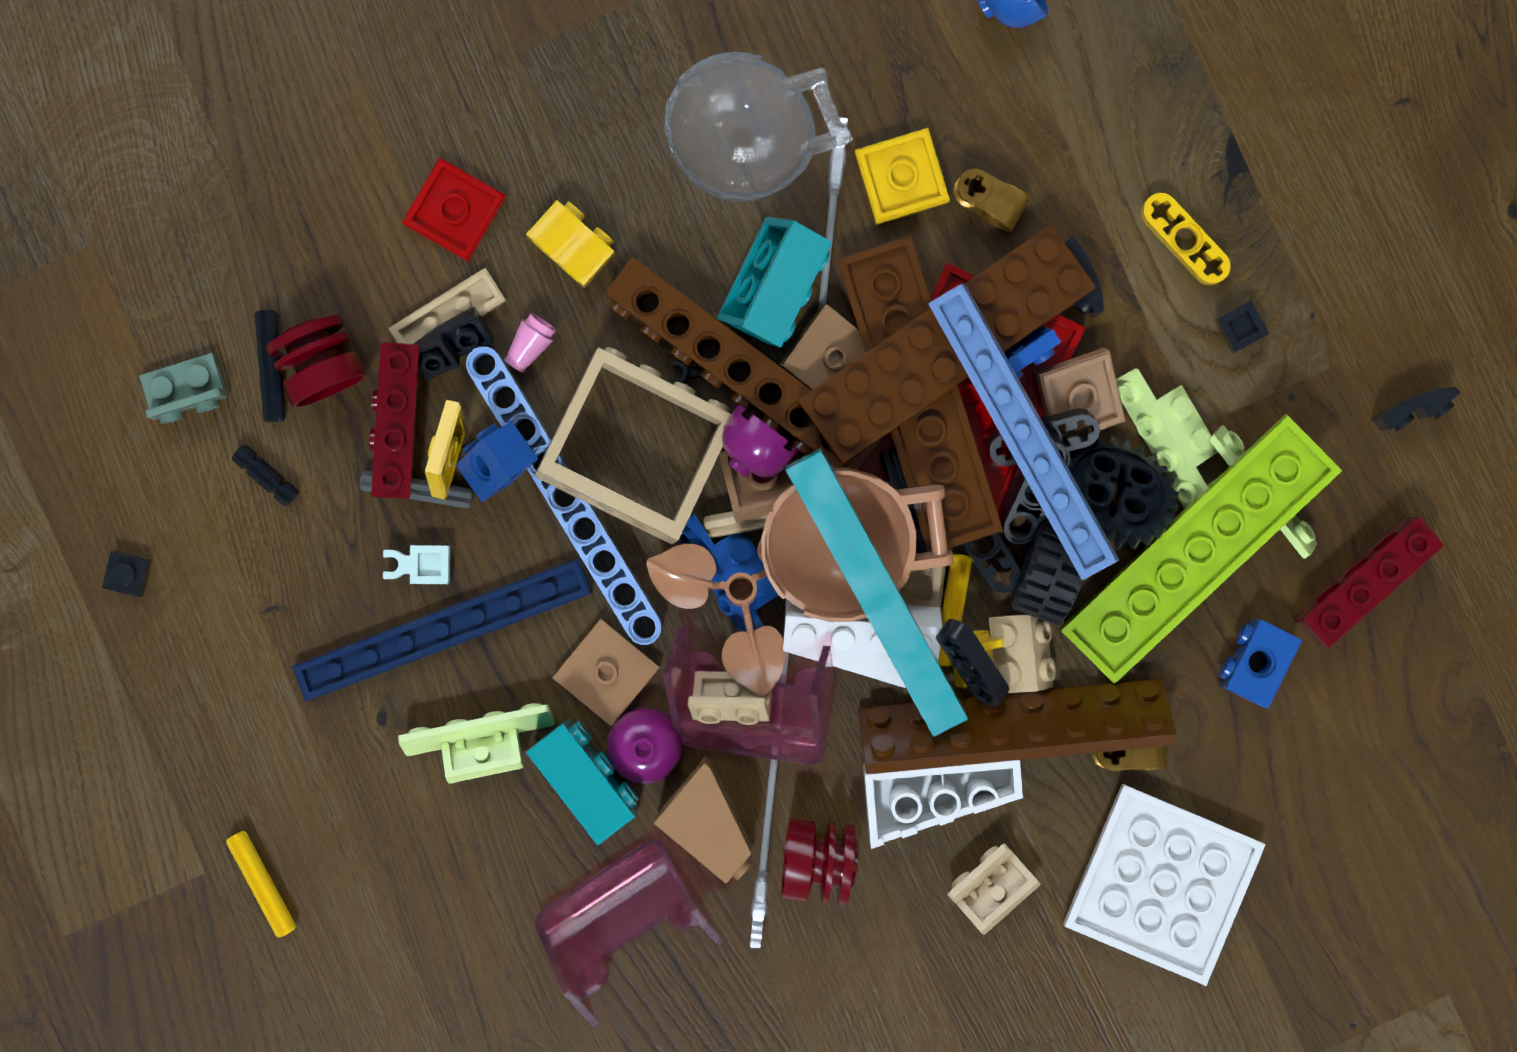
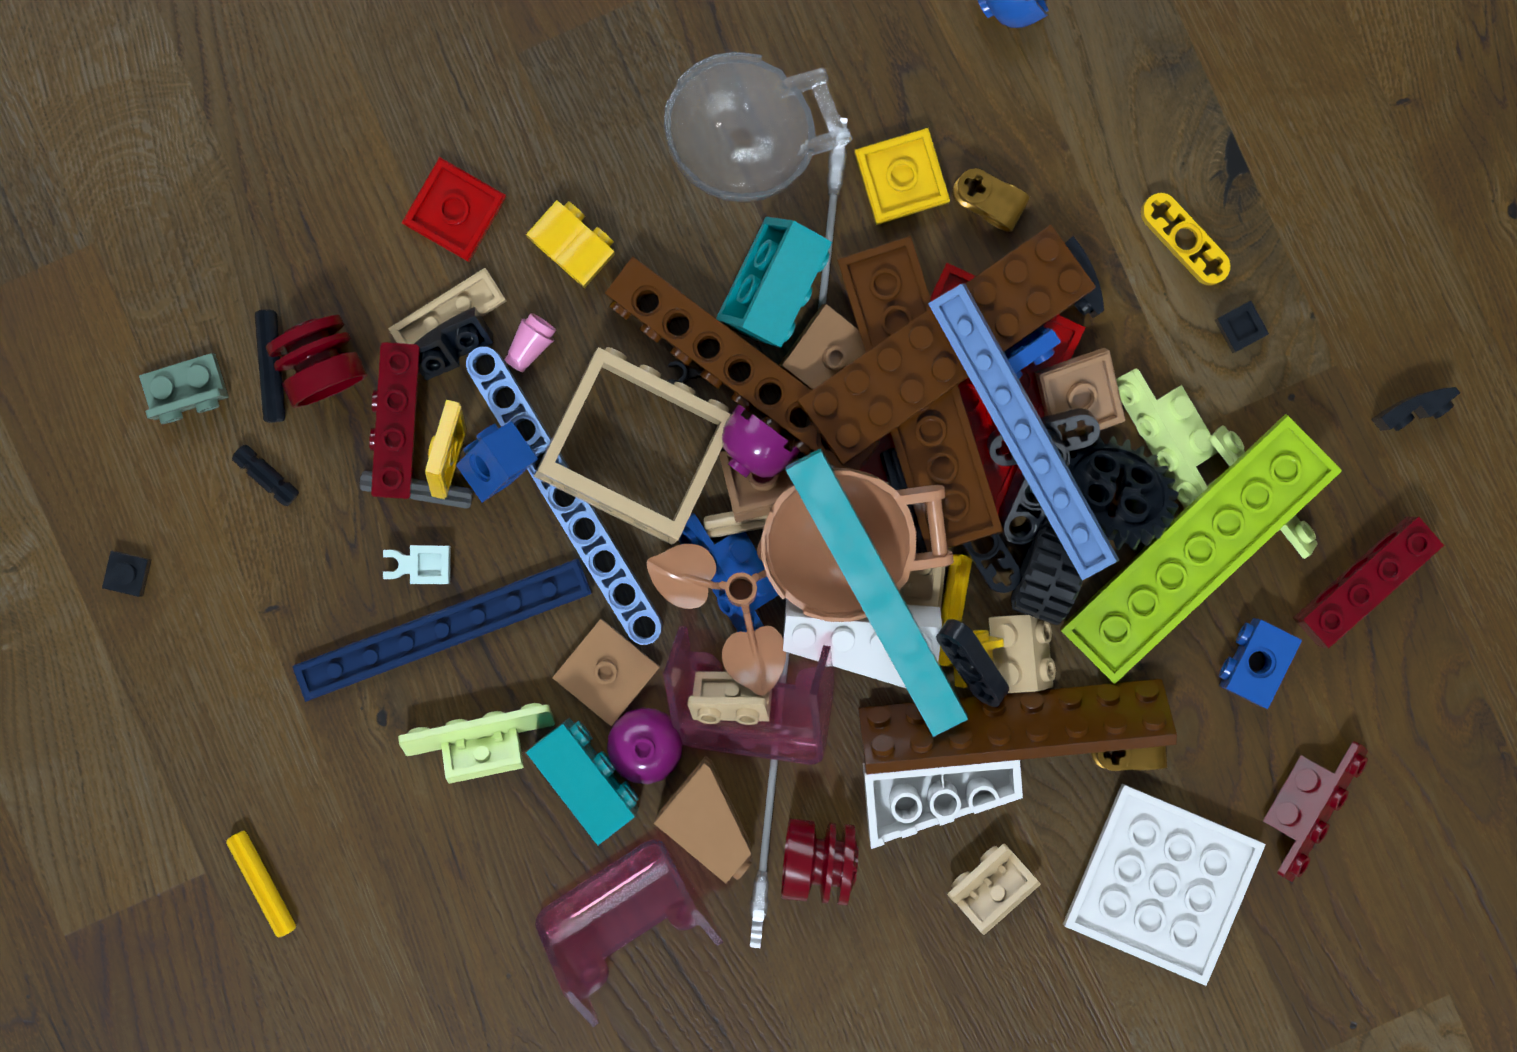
(1308, 803): none -> bracket

